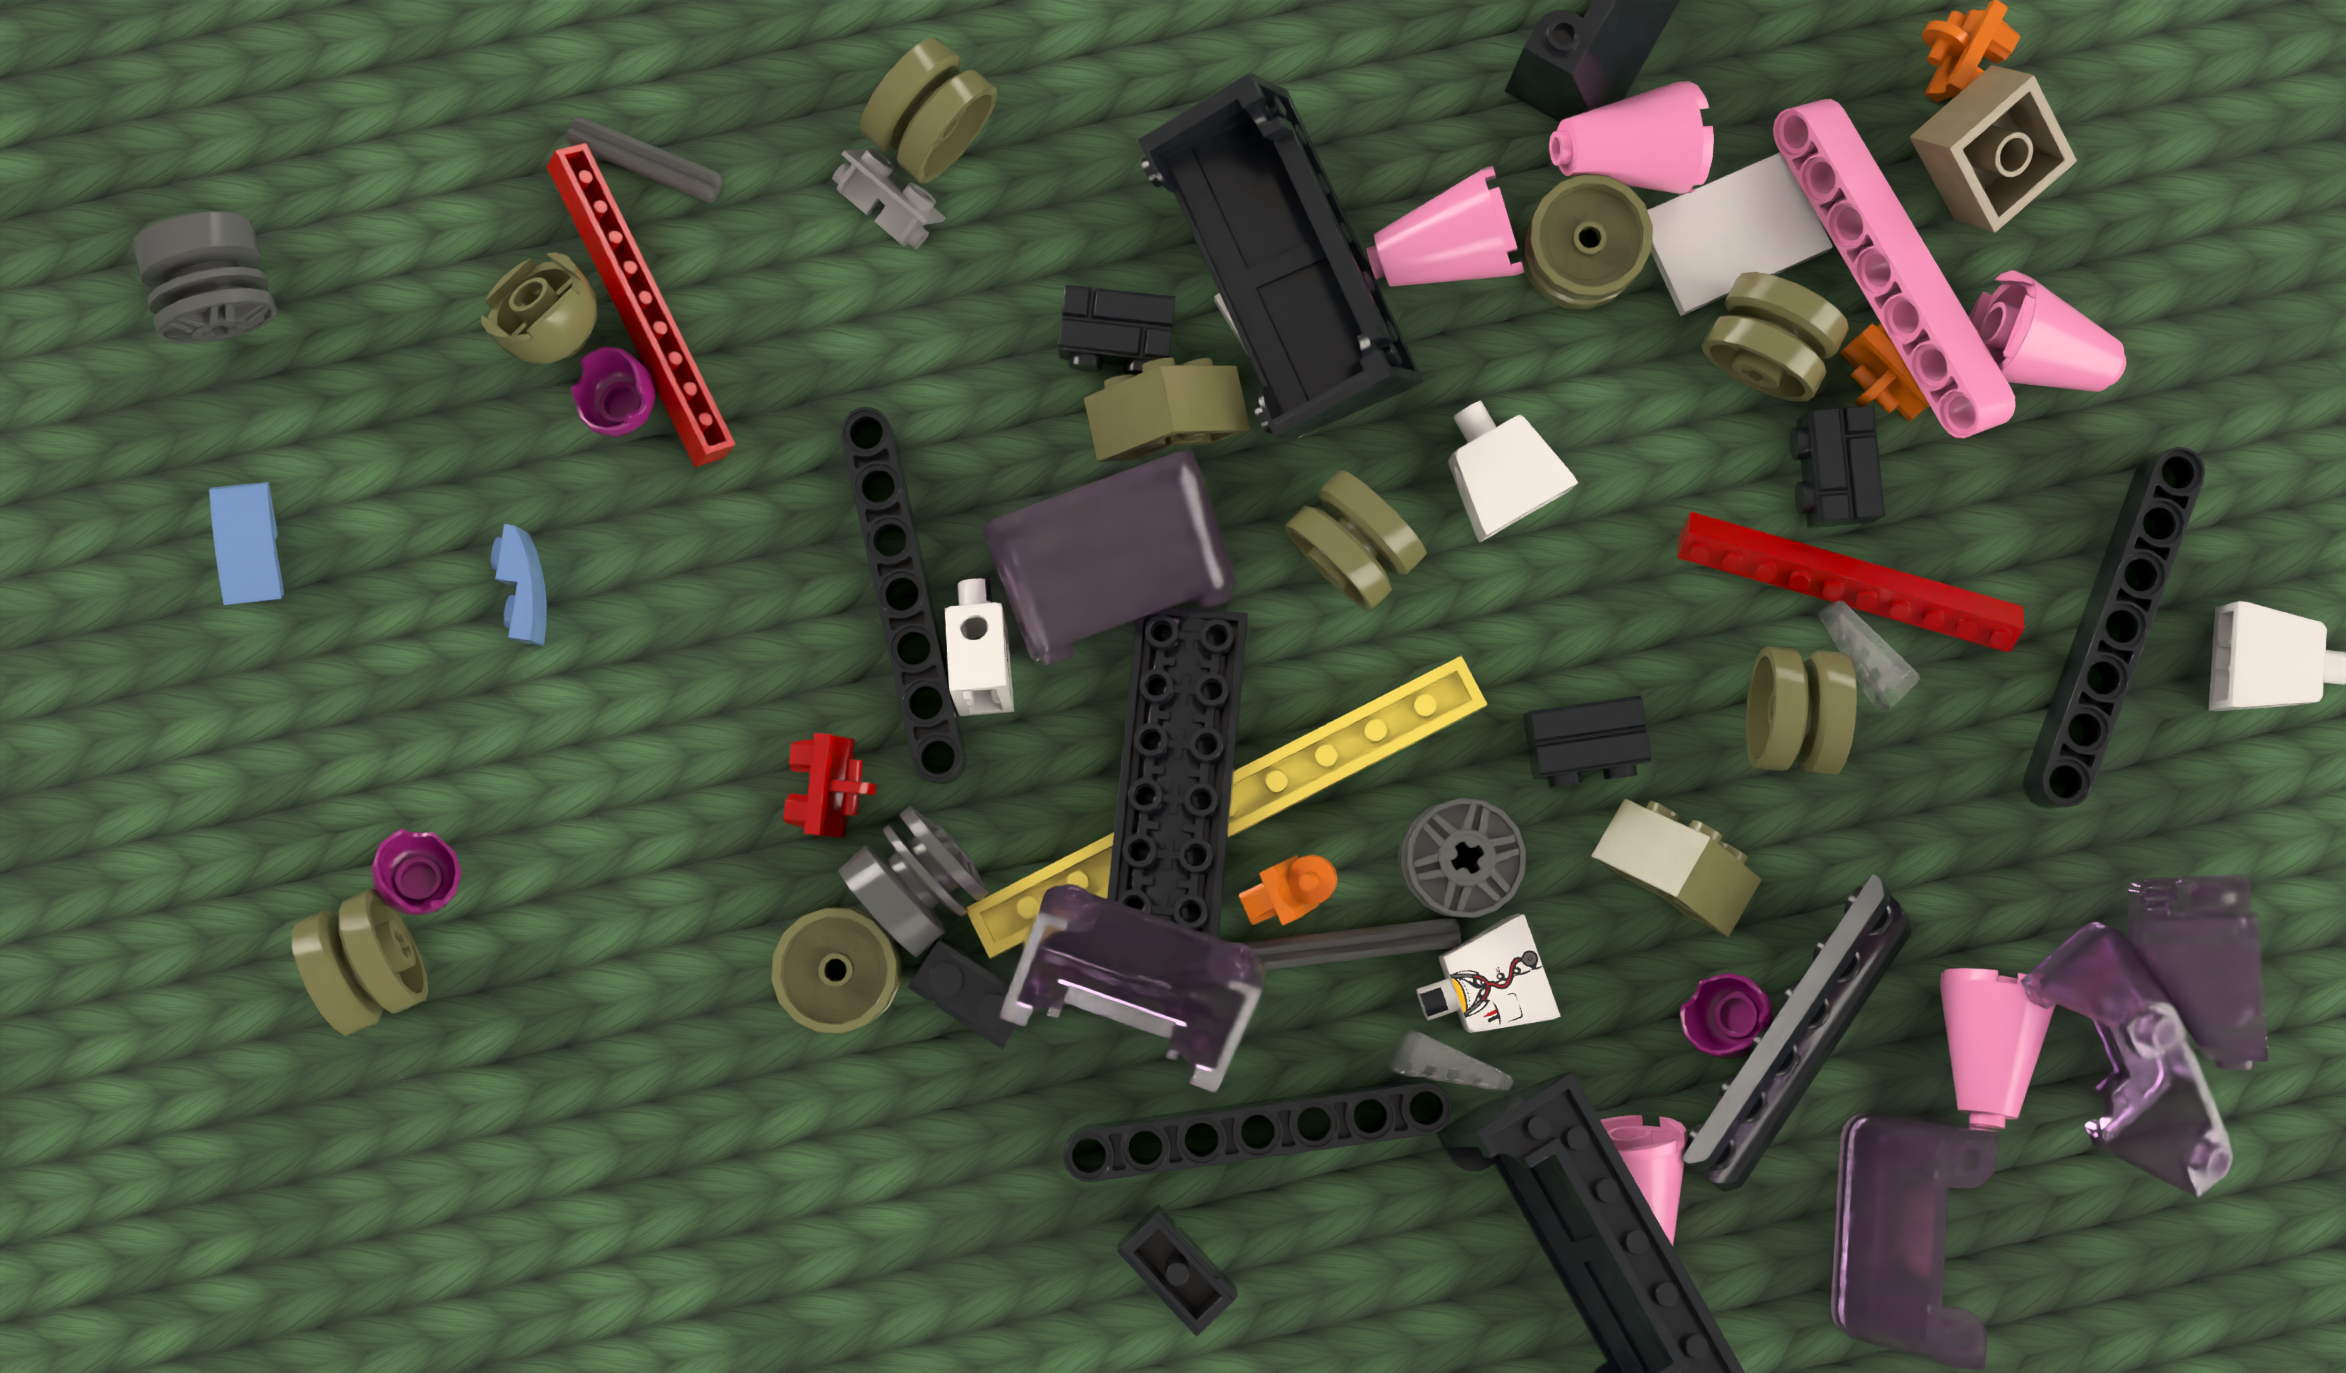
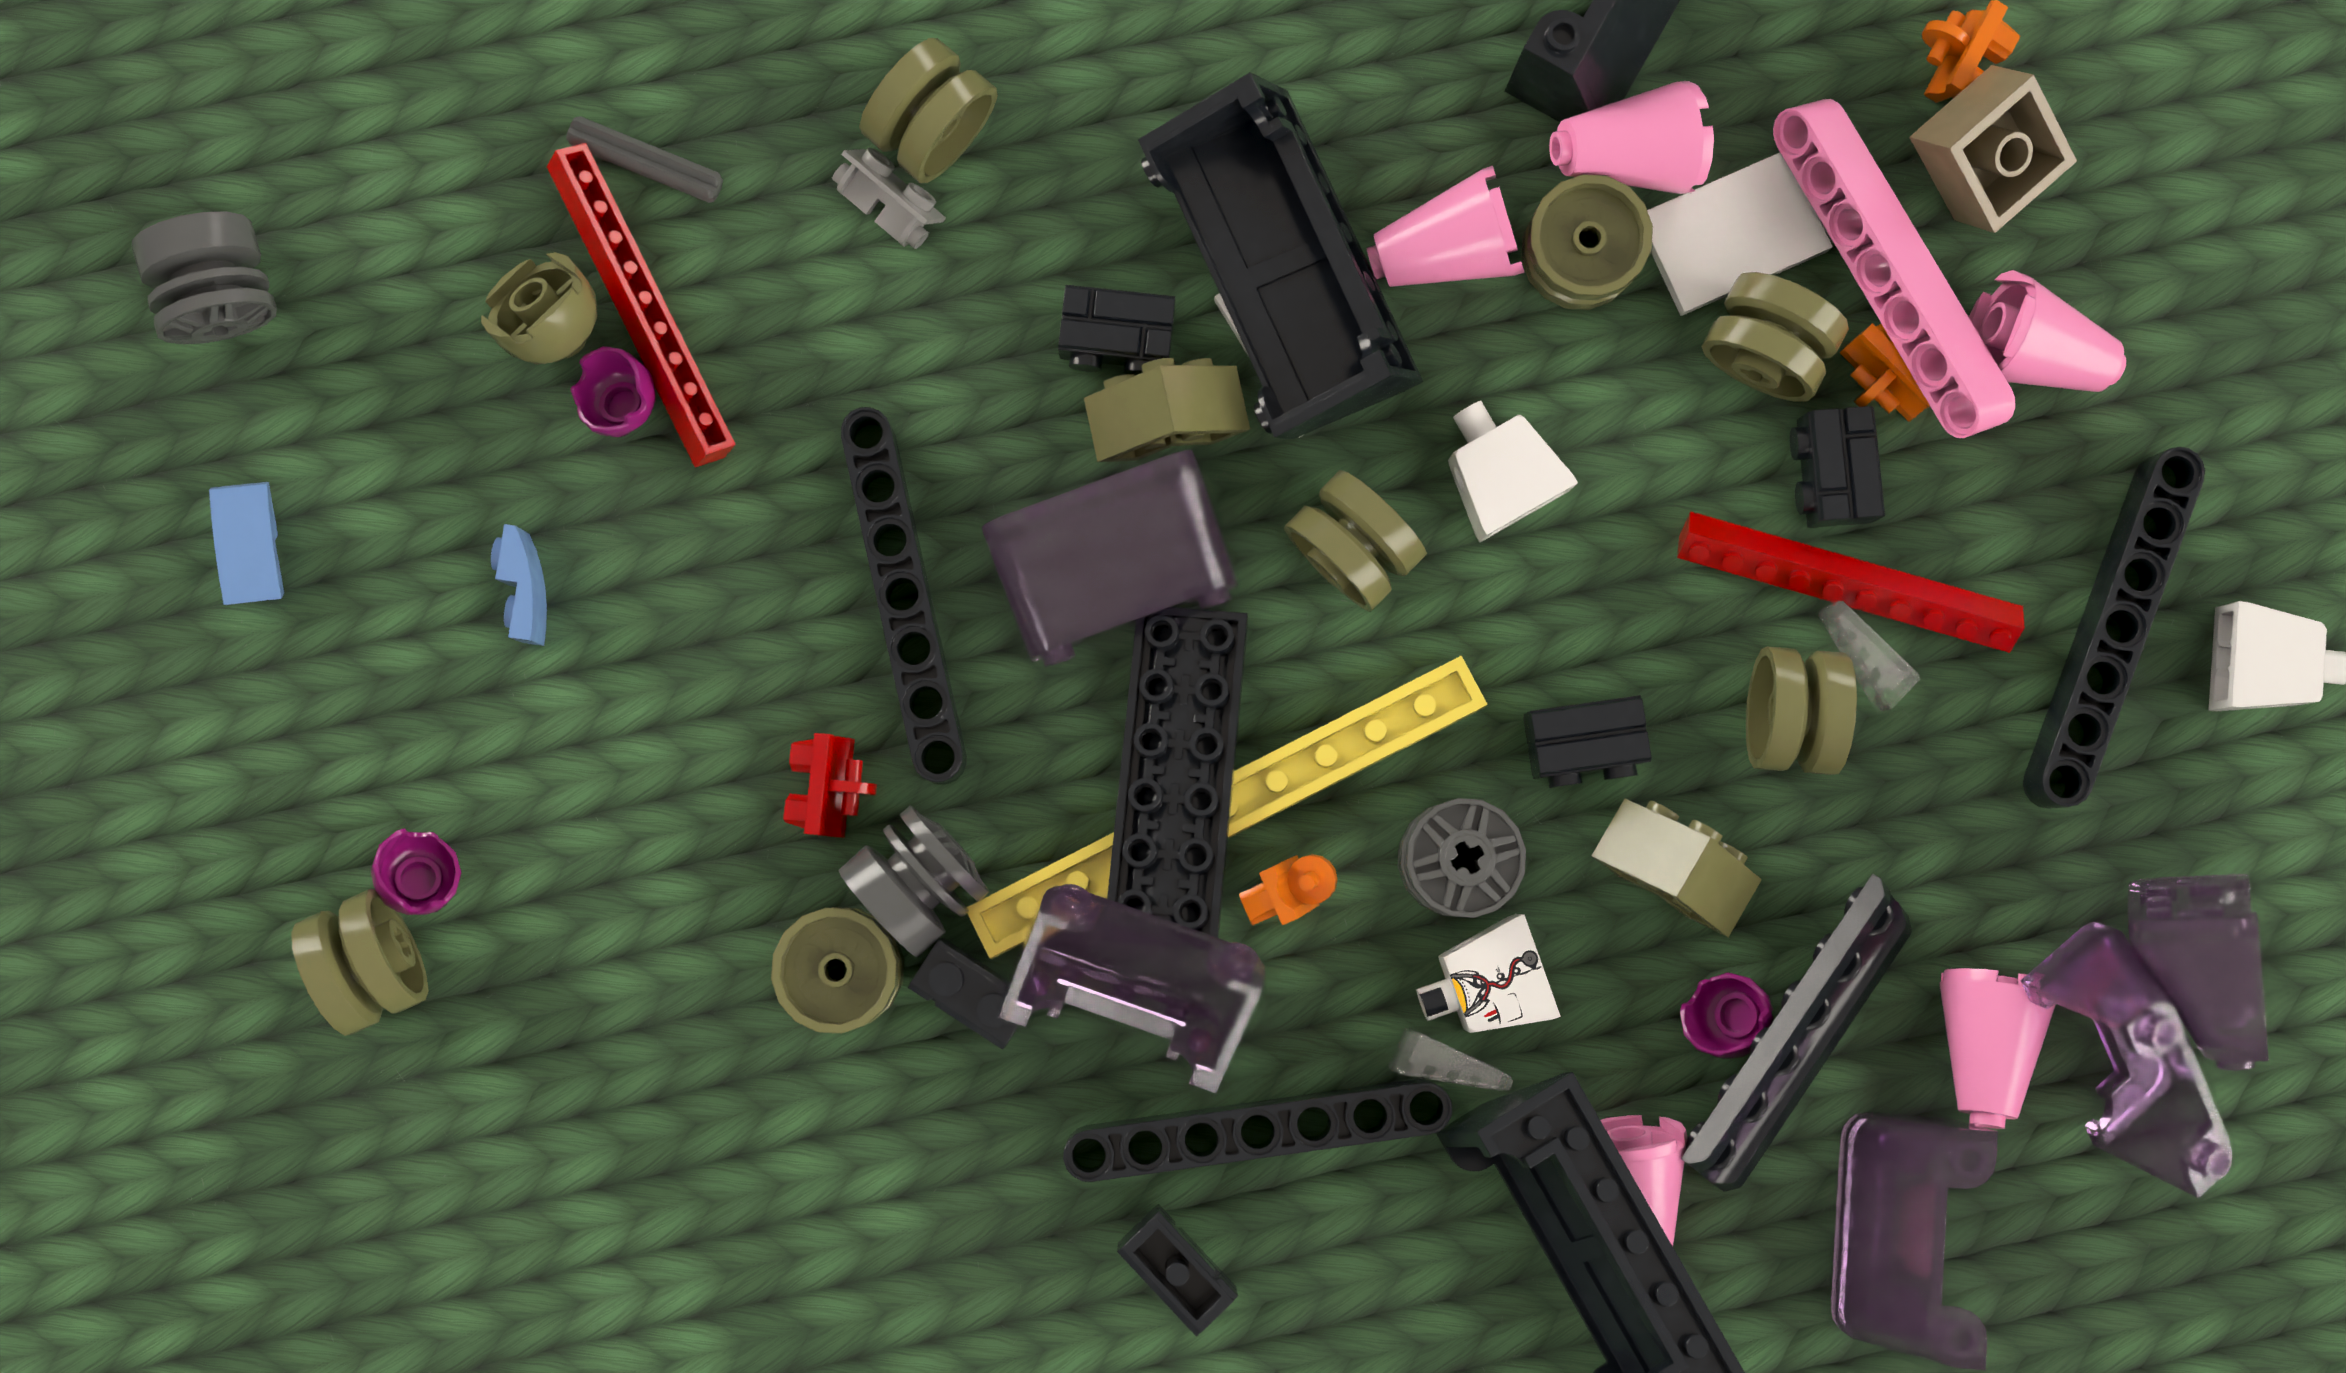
(980, 667): white torso -> none
(1357, 943): dark grey axle -> none

